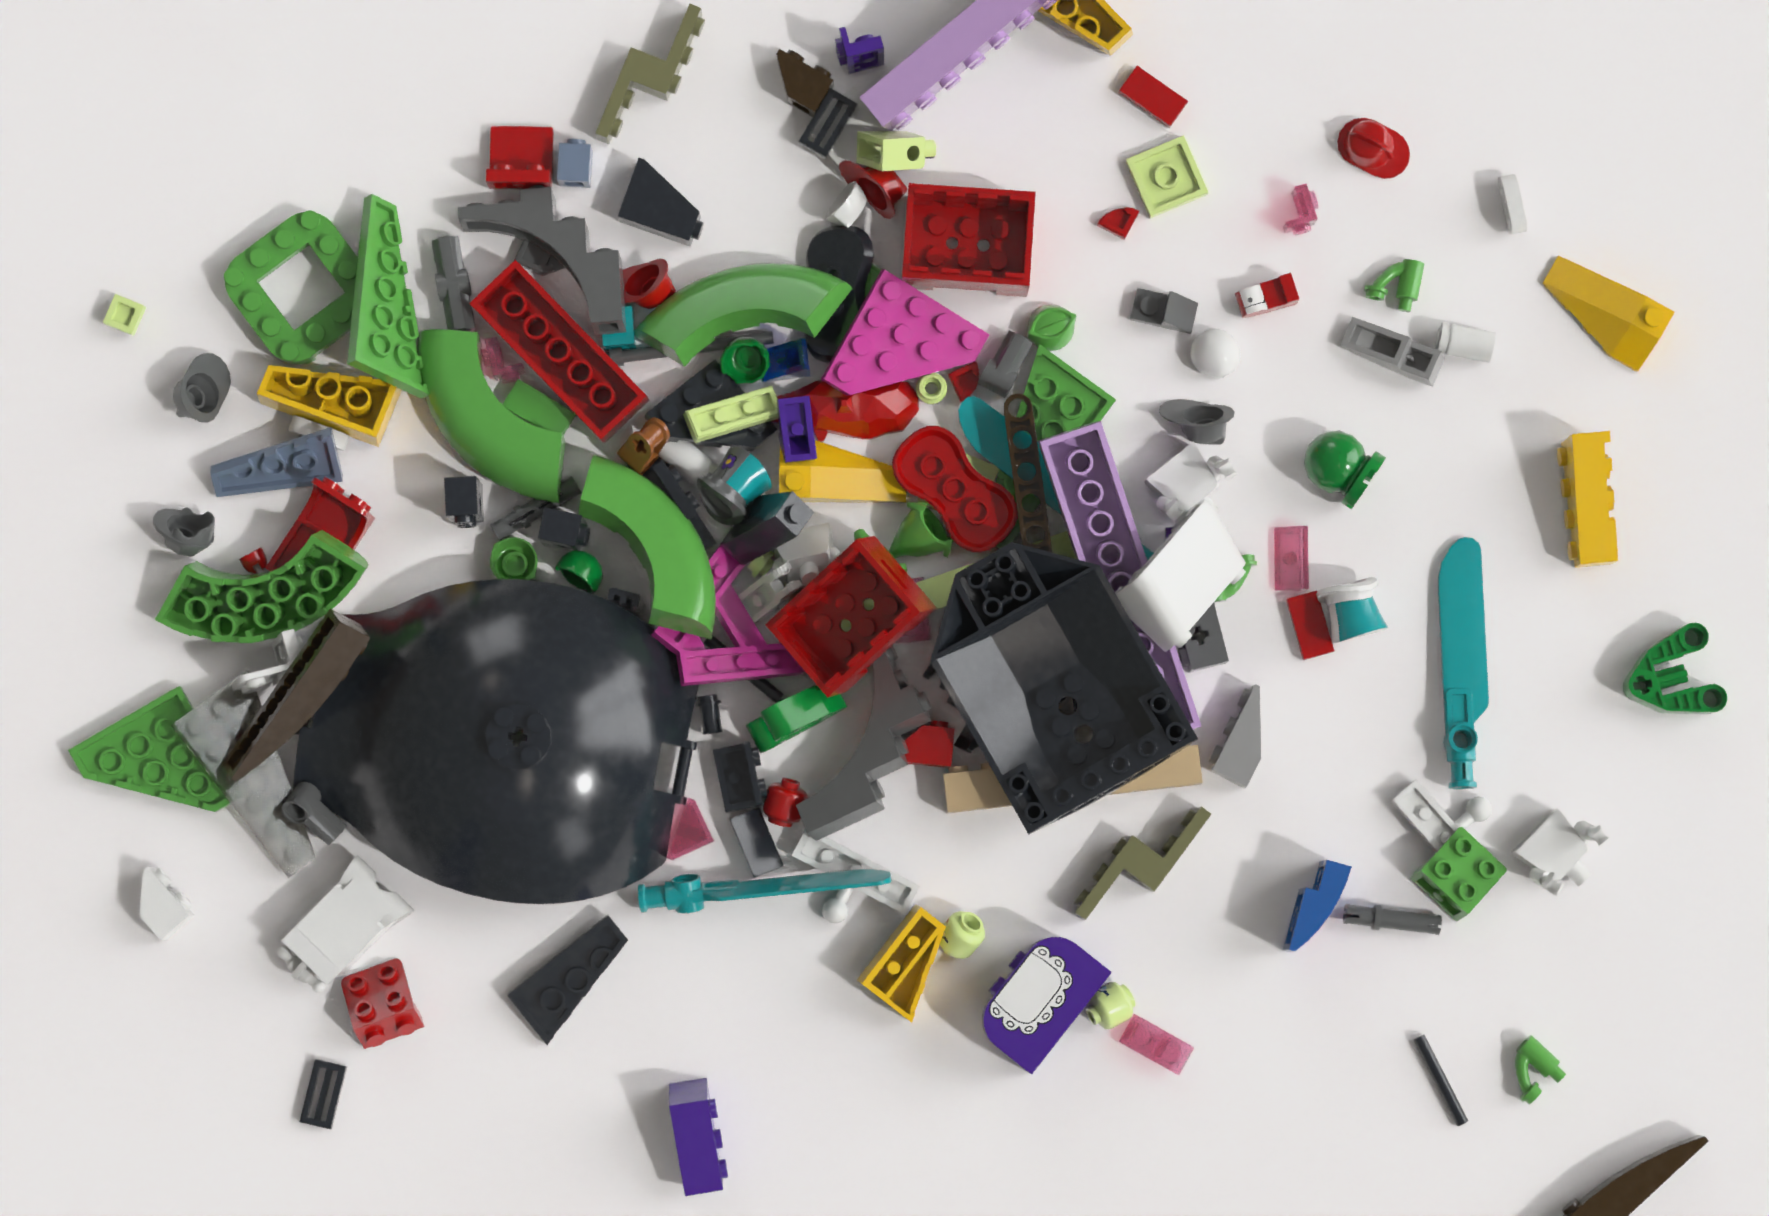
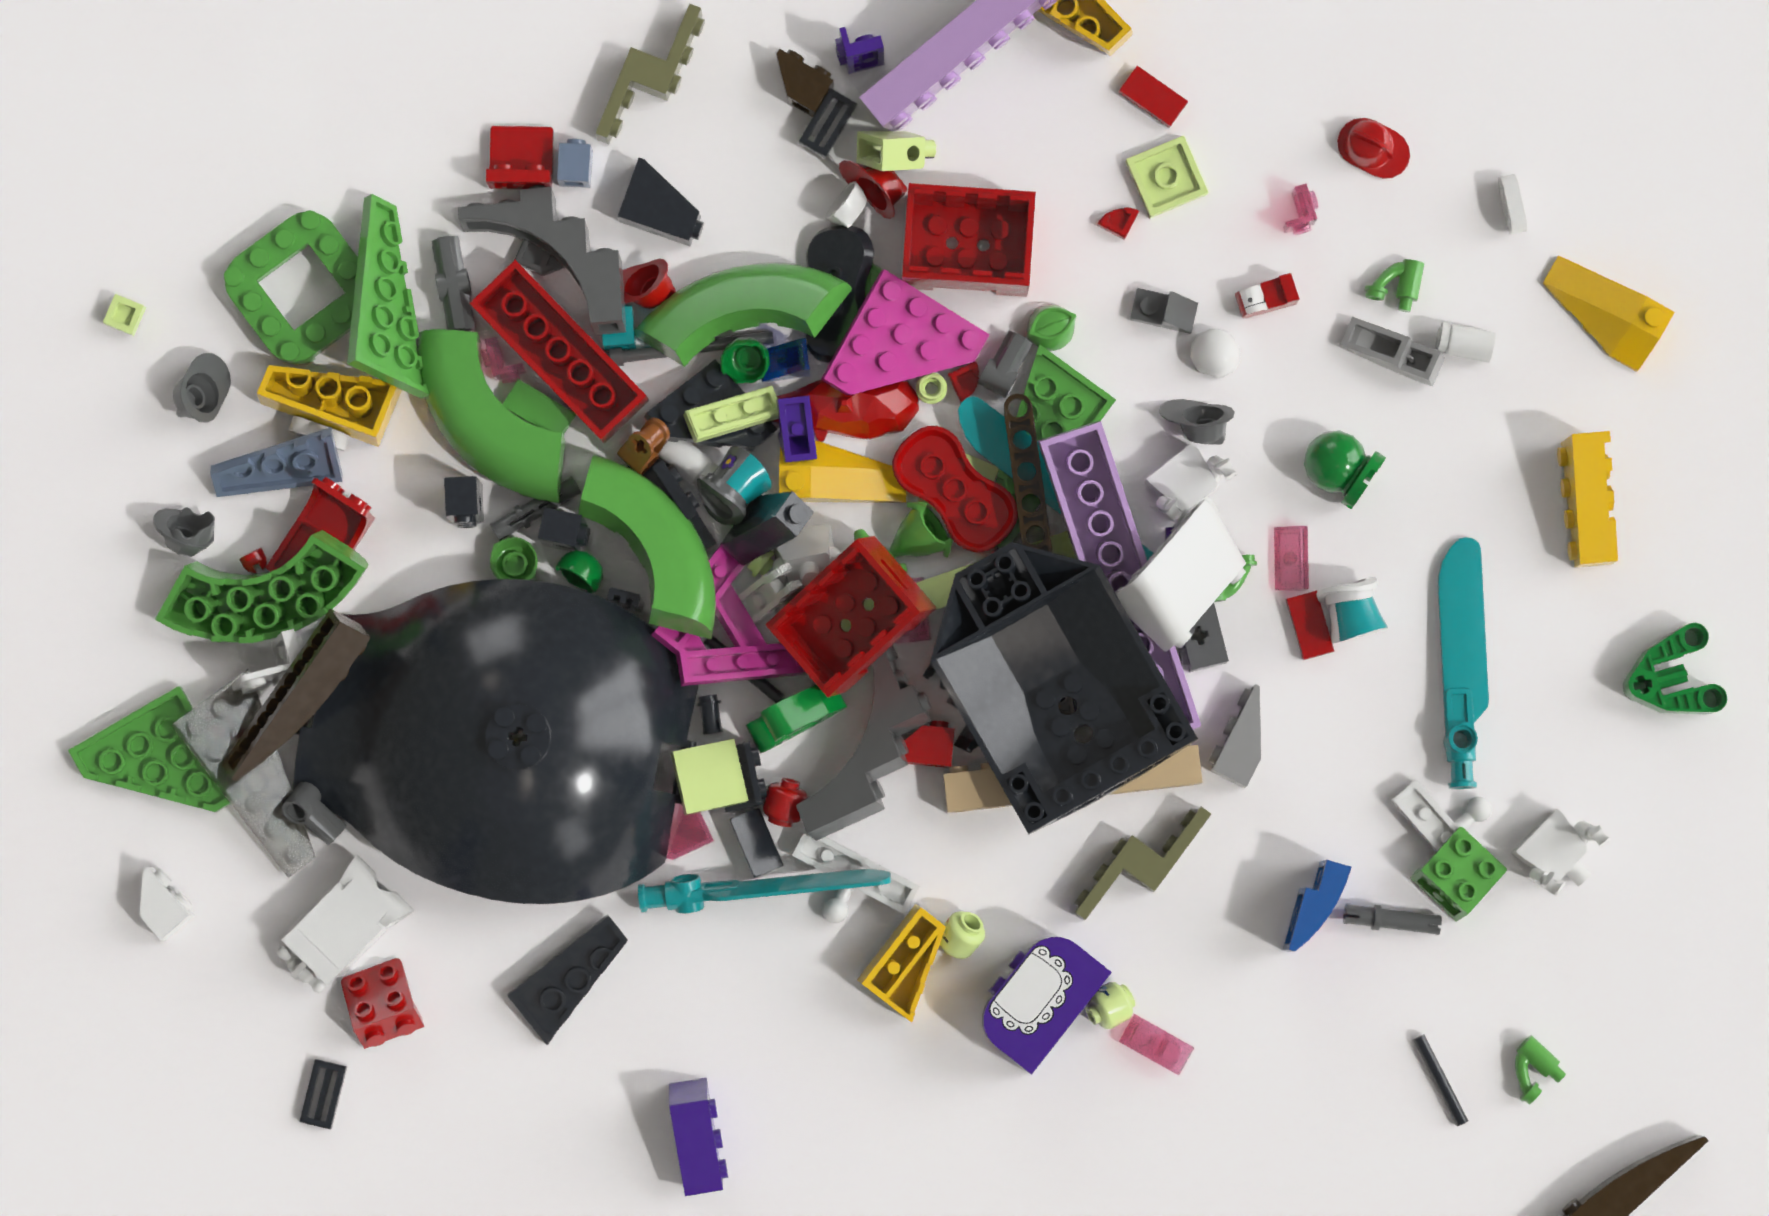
(709, 776): none -> yellowish green tile

